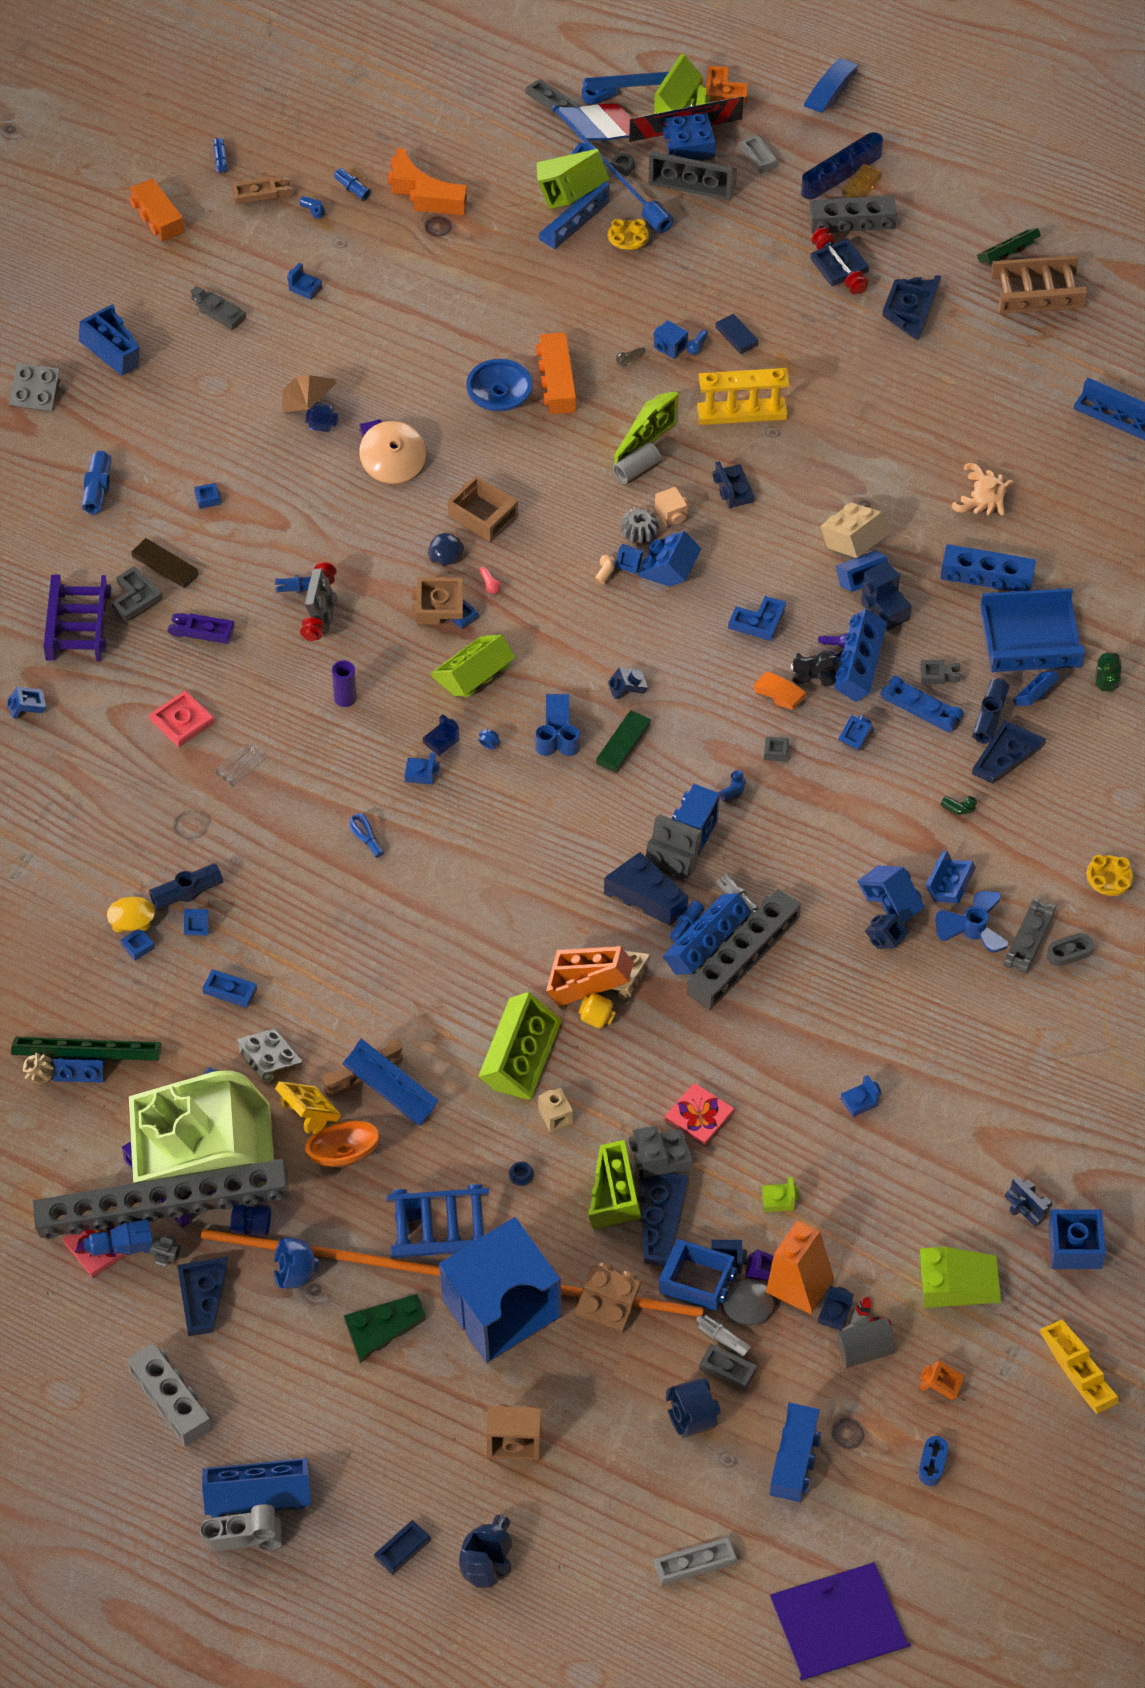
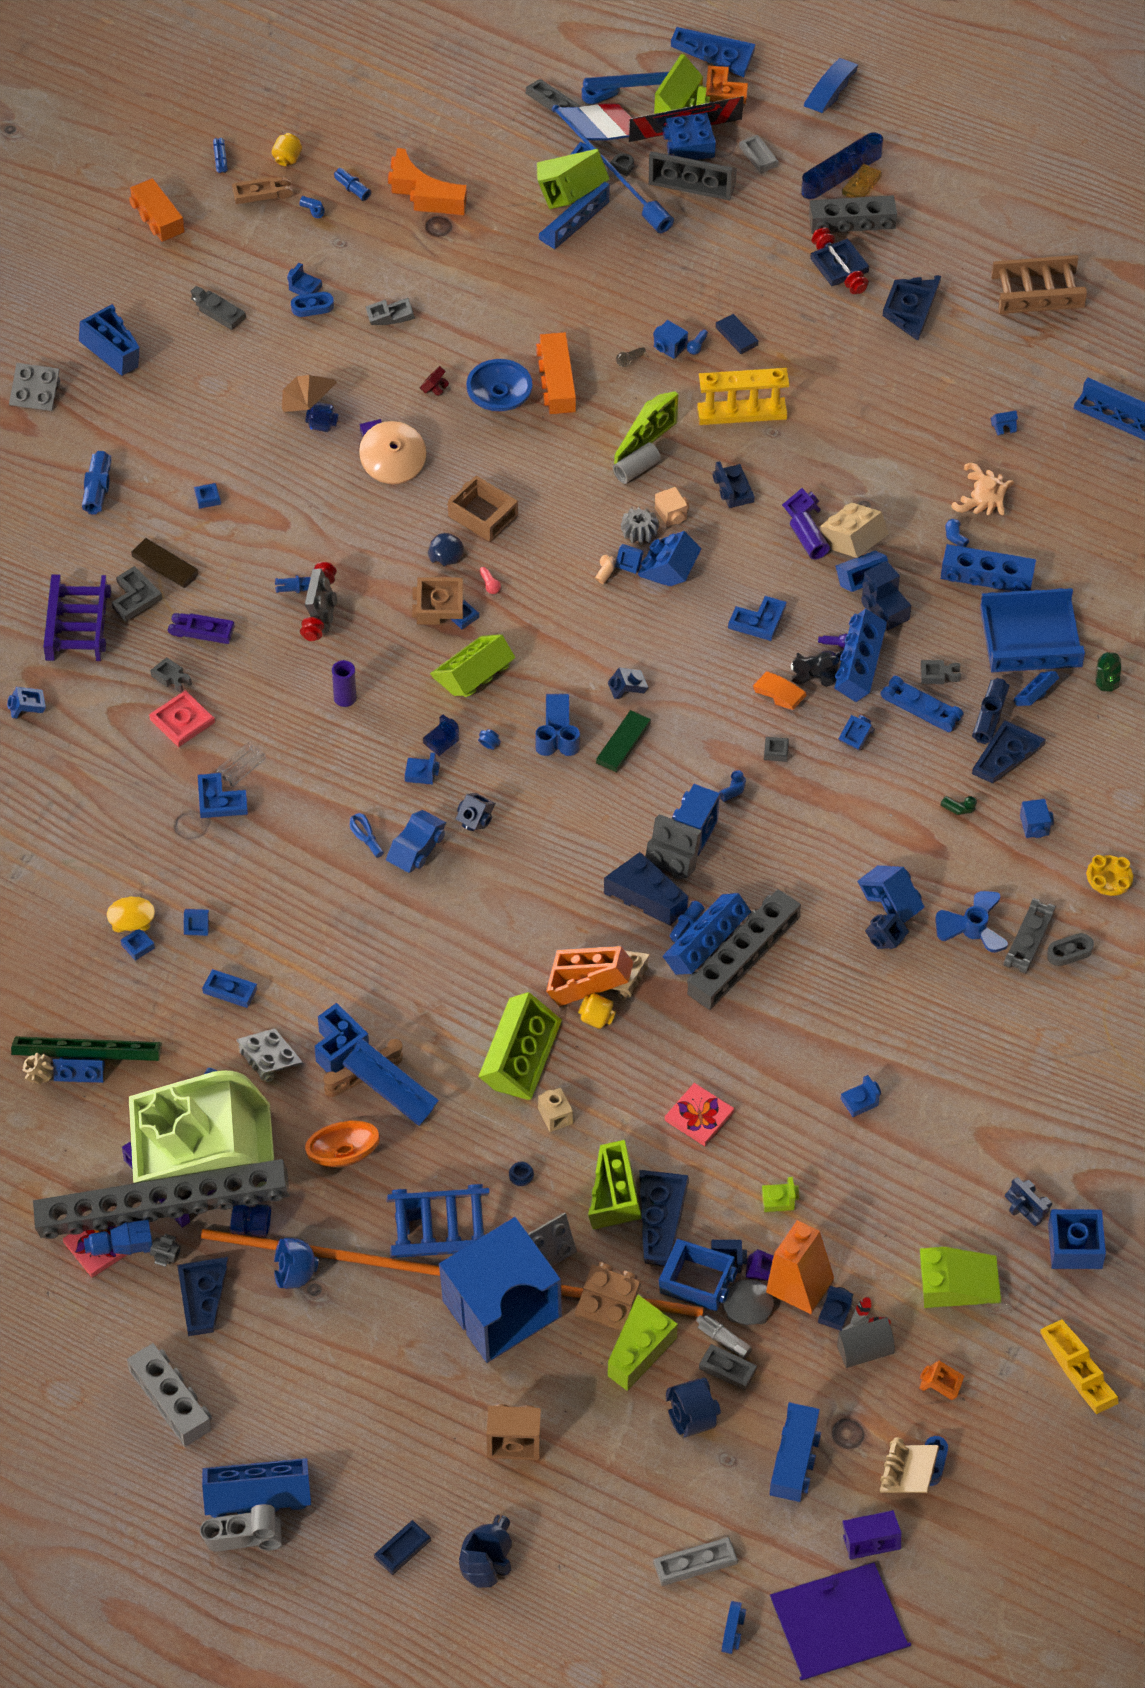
(170, 673): none -> dark grey plate
(195, 881): dark blue piece -> none
(215, 802): none -> blue plate
(286, 149): none -> yellow head
(312, 304): none -> blue plate
(321, 1108): yellow piece -> none
(339, 1040): none -> blue brick
(378, 1325): dark green wing -> none
(384, 314): none -> dark grey slope
(416, 841): none -> blue brick
(434, 380): none -> dark red tile
(475, 811): none -> dark blue brick
(554, 1239): none -> light grey hinge
(628, 234): yellow dish -> none
(640, 1343): none -> lime wedge
(660, 1152): dark grey plate -> none
(715, 49): none -> blue wing
(730, 887): light grey pin -> none
(731, 1637): none -> blue plate
(801, 502): none -> dark purple bracket
(809, 535): none -> dark purple pin
(872, 1534): none -> dark purple hinge
(908, 1467): none -> tan hinge
(949, 879): blue bracket -> none
(953, 533): none -> blue arm
(1005, 419): none -> blue tile
(1009, 246): dark green plate -> none
(1036, 818): none -> blue brick

